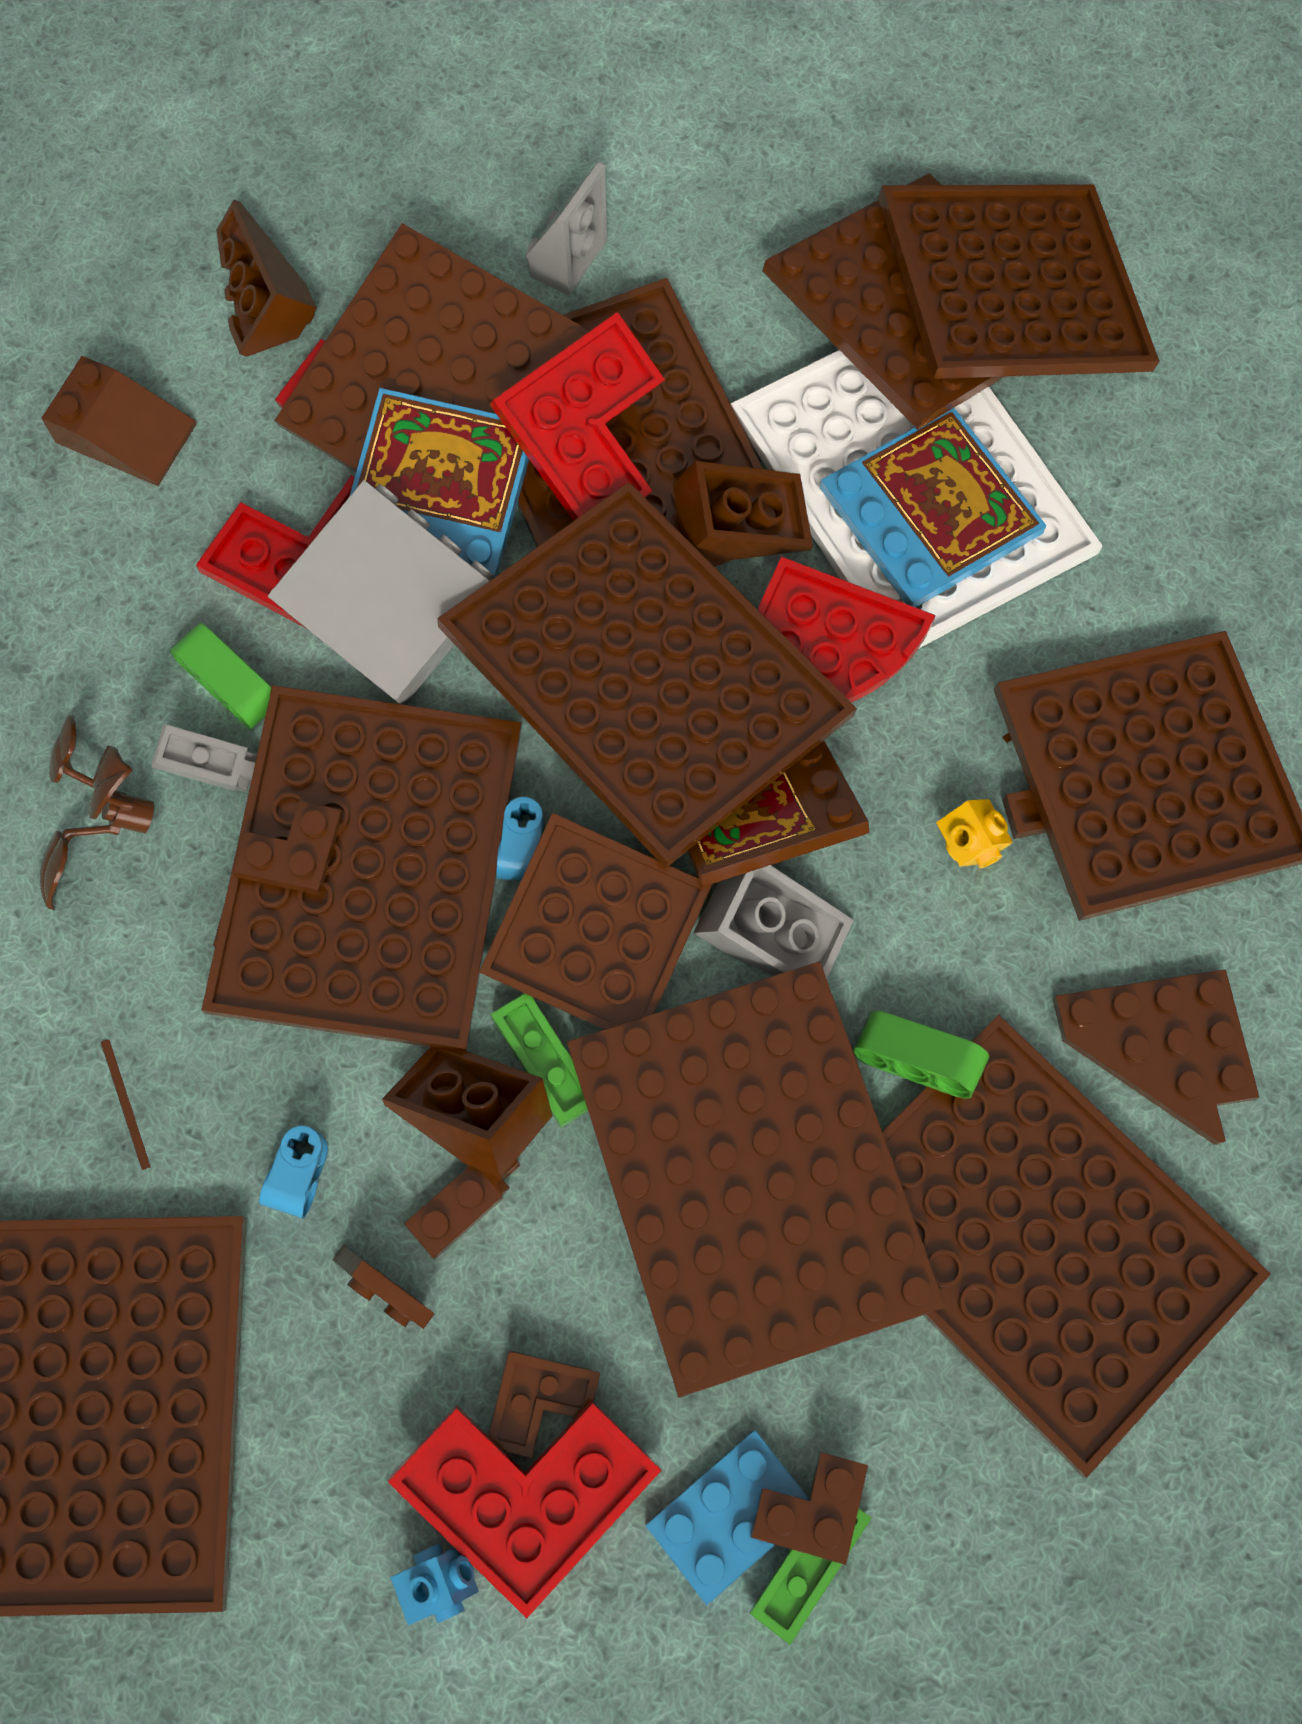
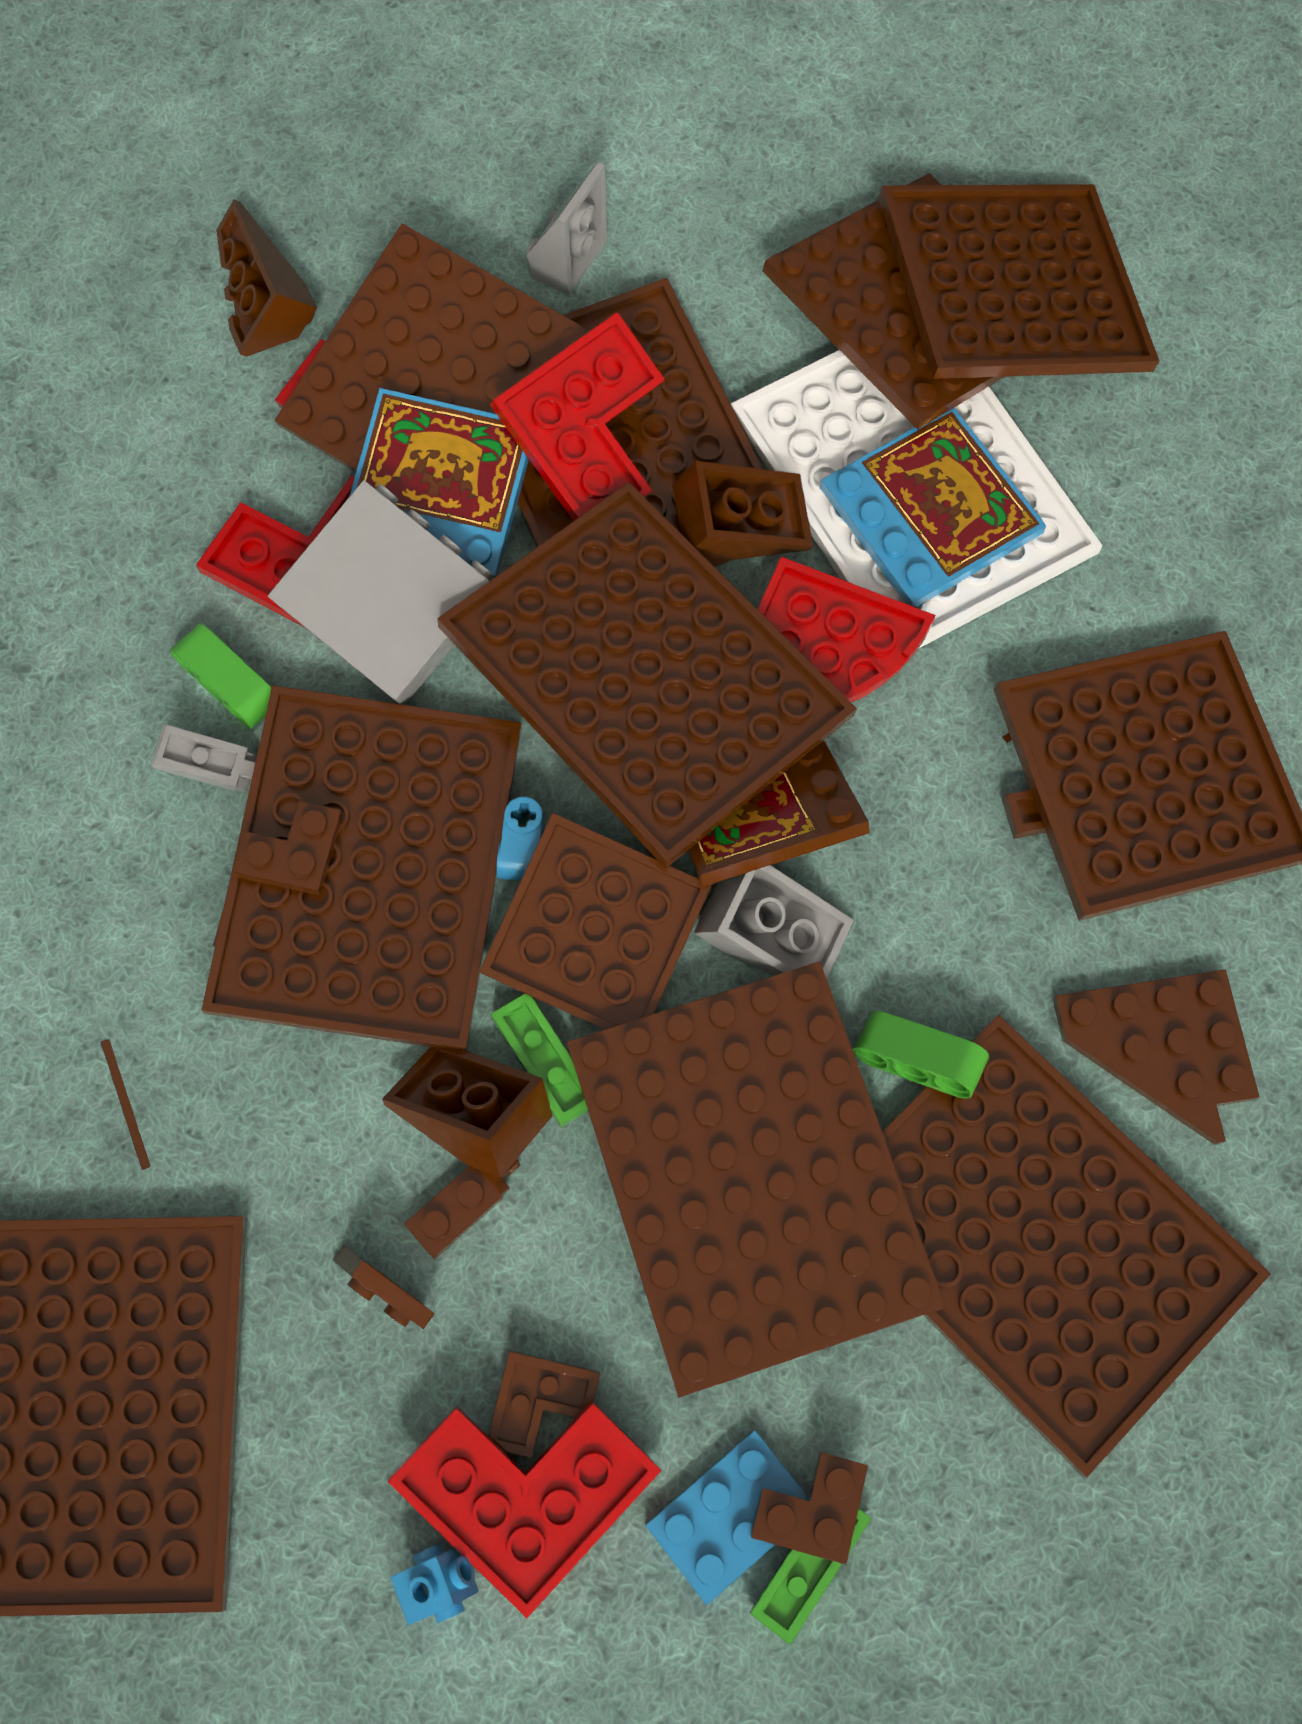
(117, 422): reddish brown slope -> none
(118, 807): reddish brown plant -> none
(292, 1181): dark azure piece -> none
(975, 833): yellow brick -> none

